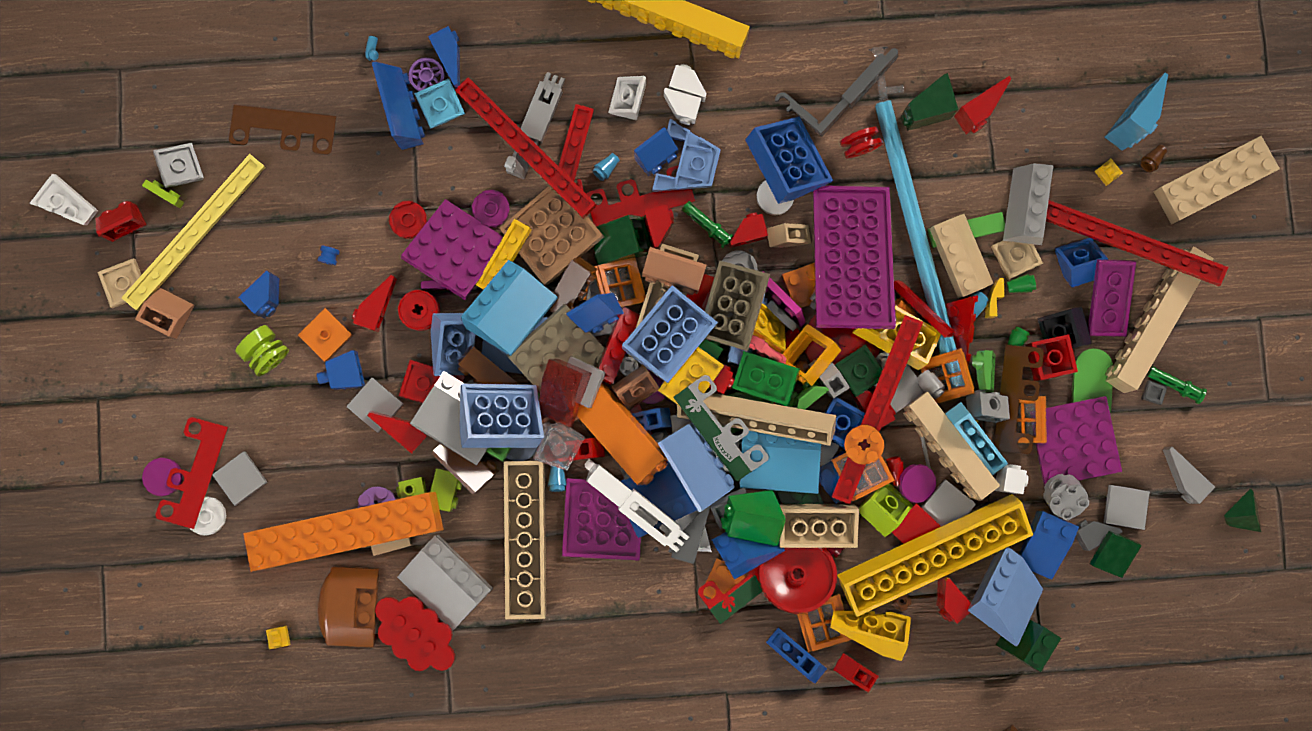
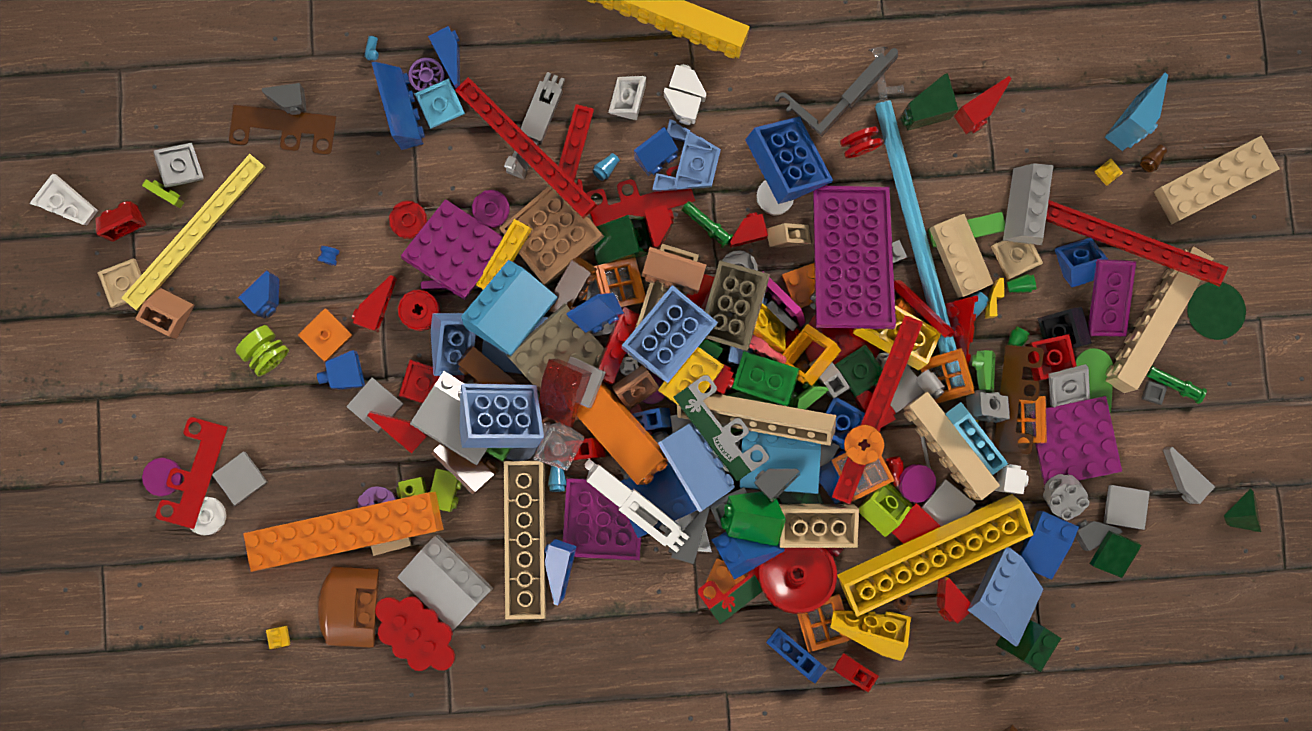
(287, 97): none -> dark grey slope
(558, 567): none -> slope
(775, 481): none -> dark grey slope
(898, 251): none -> light grey plate
(1069, 386): none -> light grey tile
(1216, 311): none -> dark green sticker

